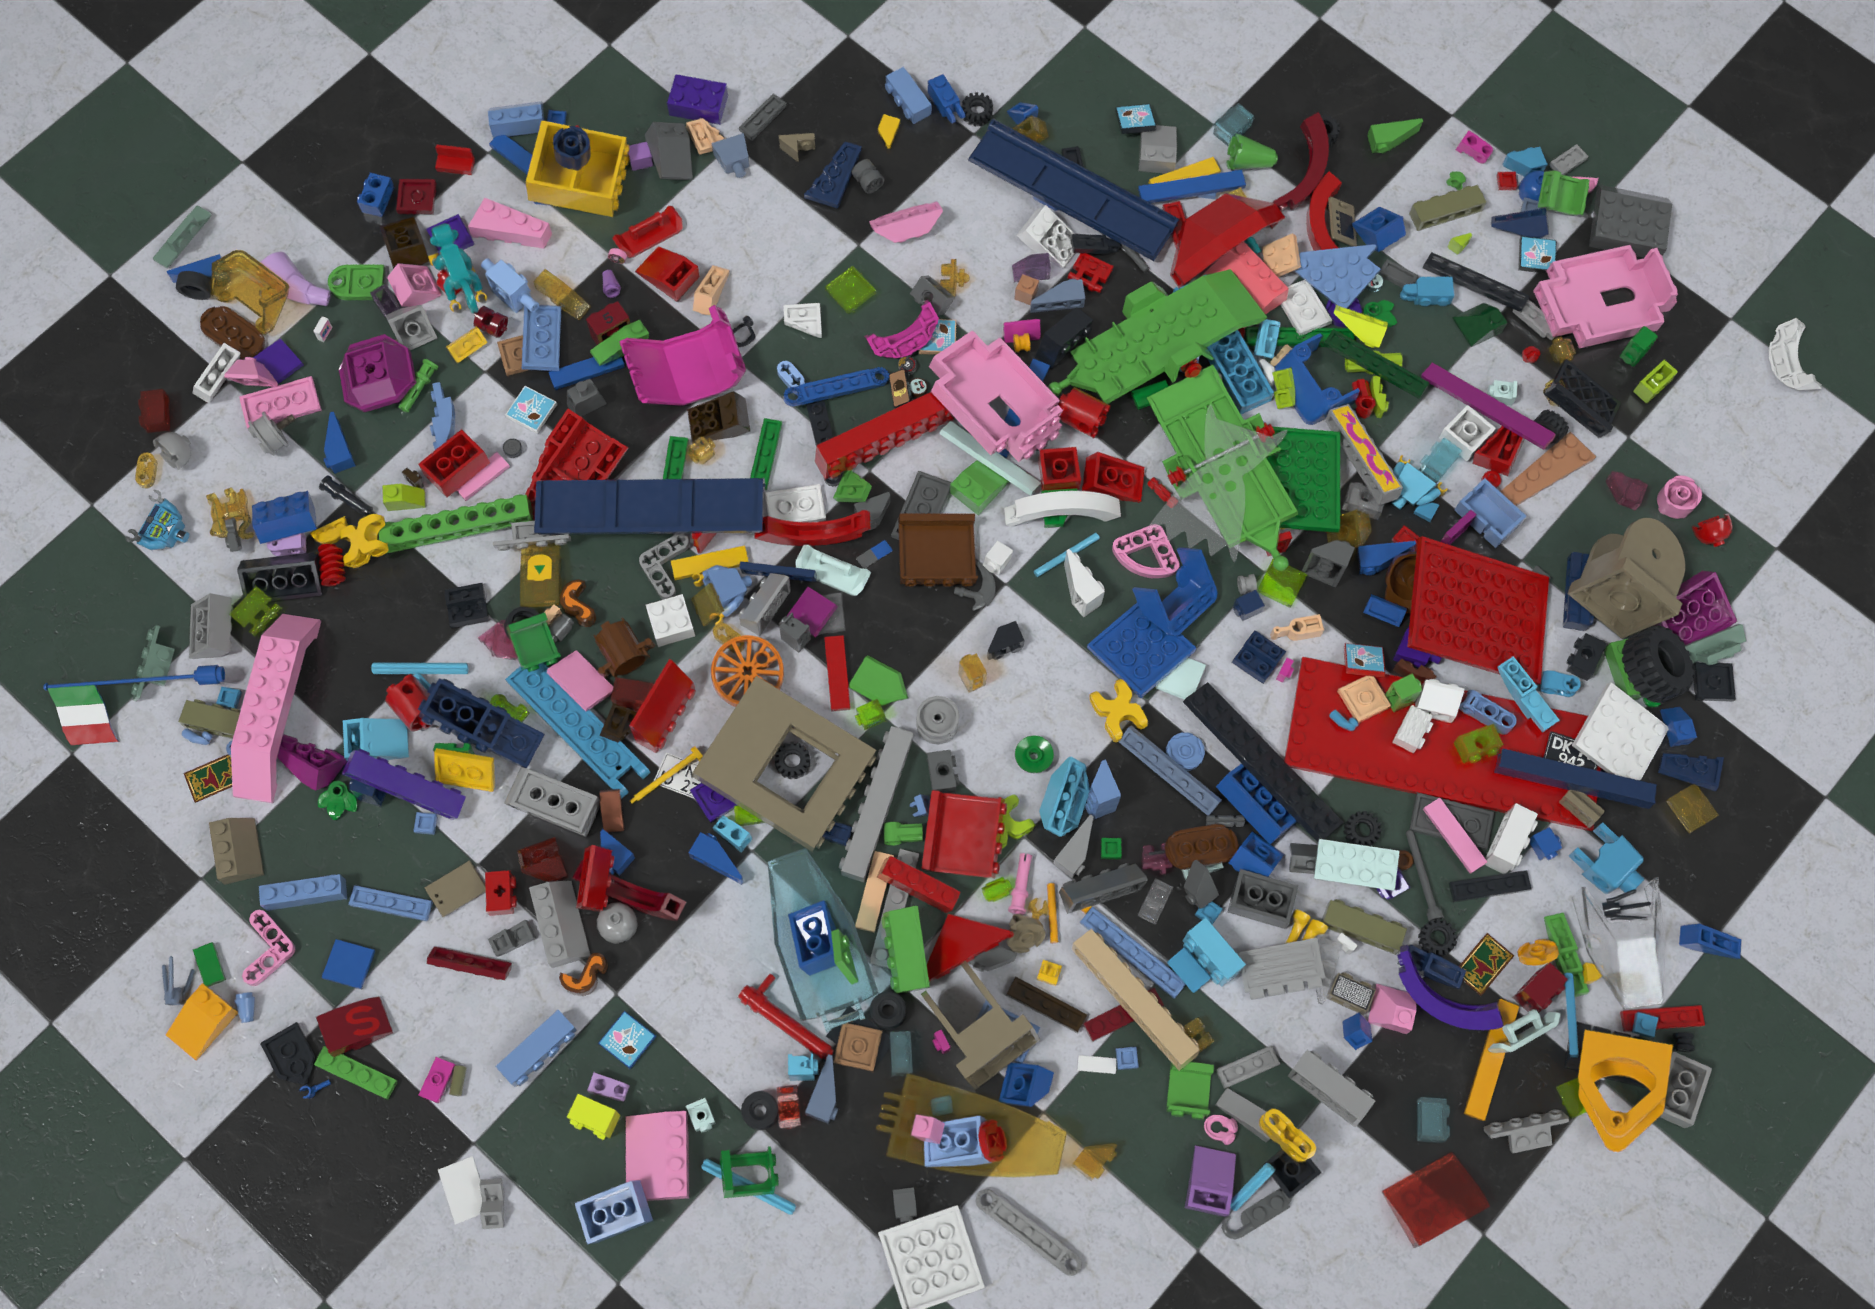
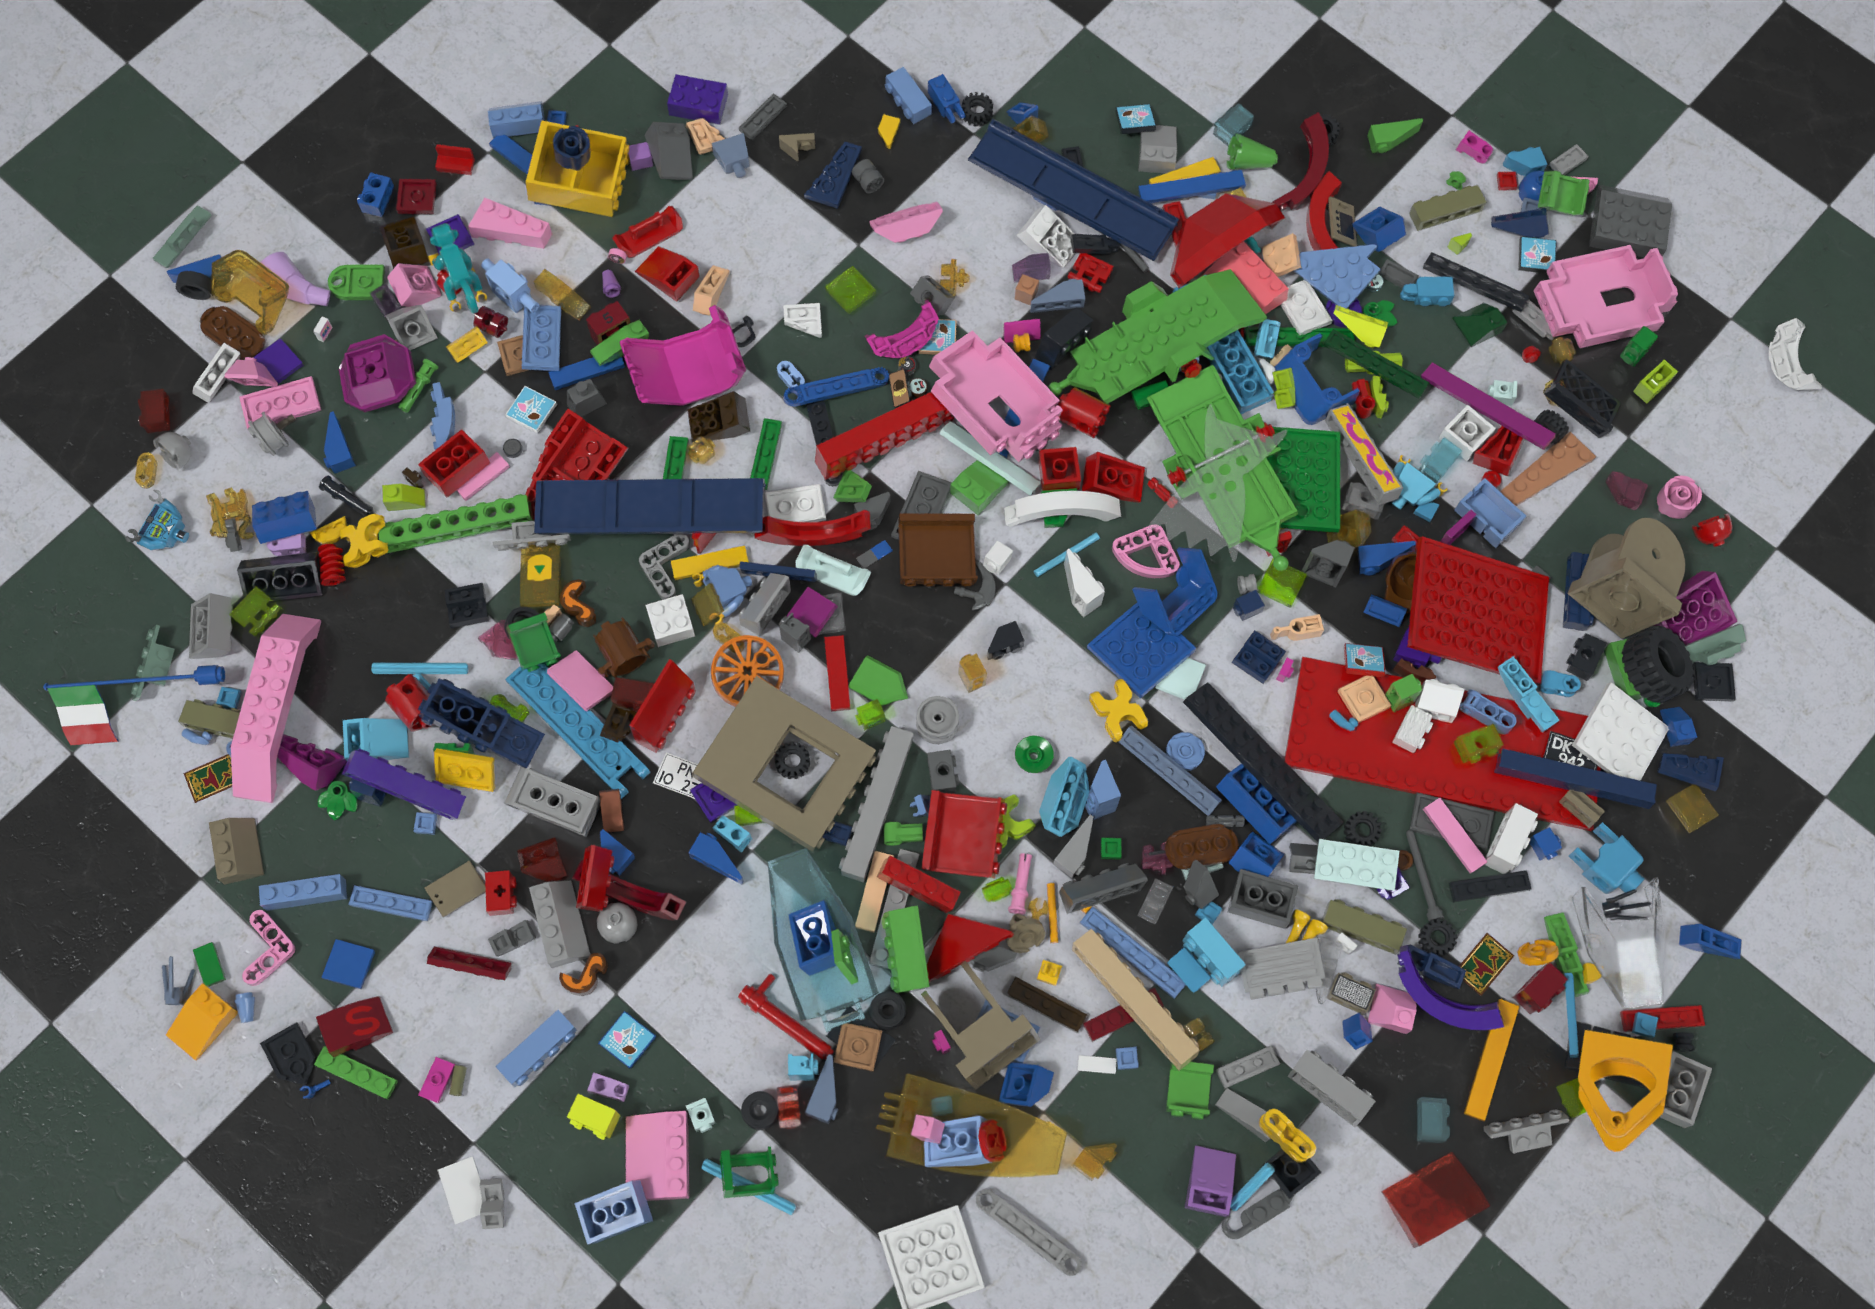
(695, 754): yellow piece -> none
(900, 1053): clear light blue brick -> none
(904, 1204): dark grey slope -> none
(1228, 1137): bright pink piece -> none
(1540, 1027): light aqua piece -> none

